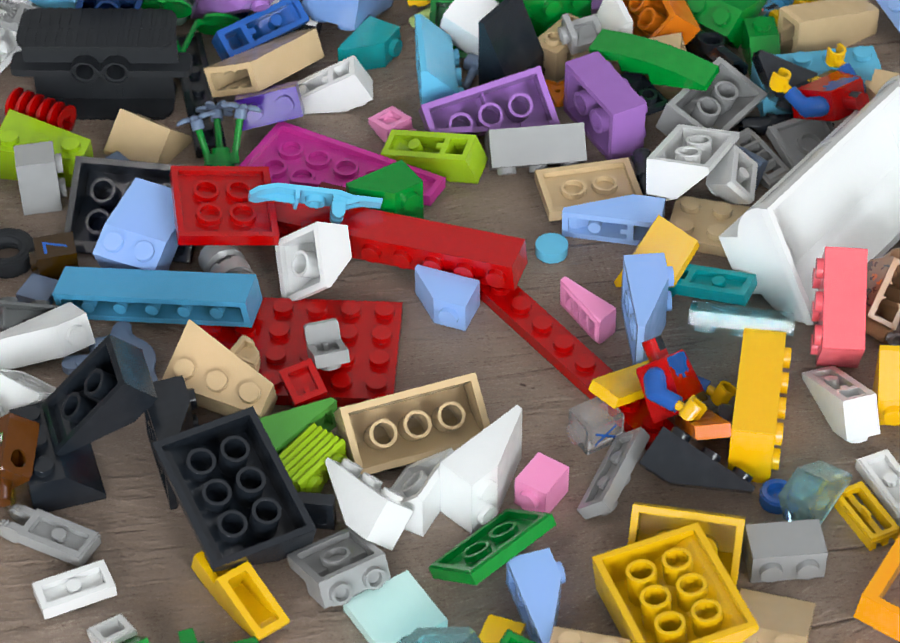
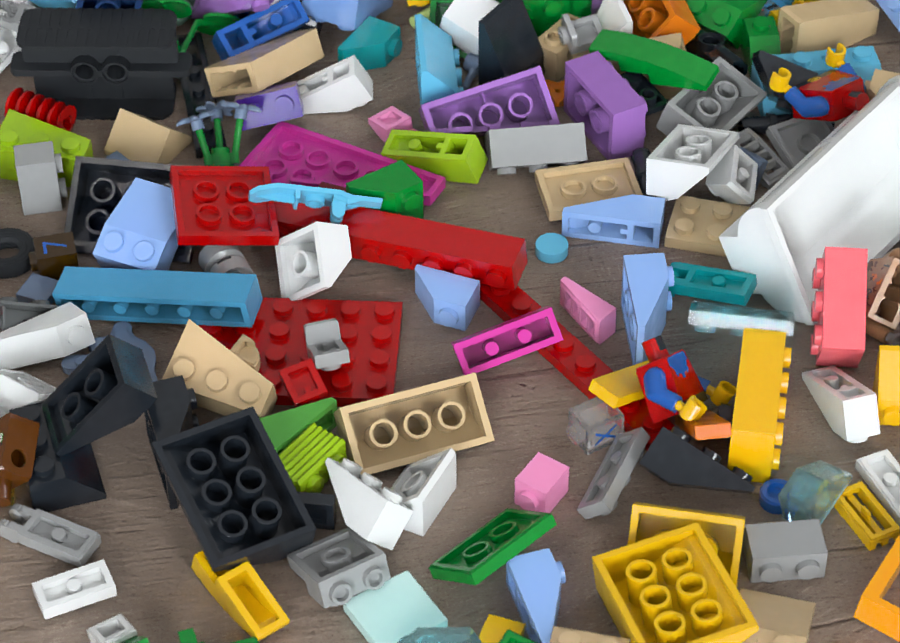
(481, 471): white slope -> none
(507, 341): none -> dark pink brick
(670, 240): yellow slope -> none

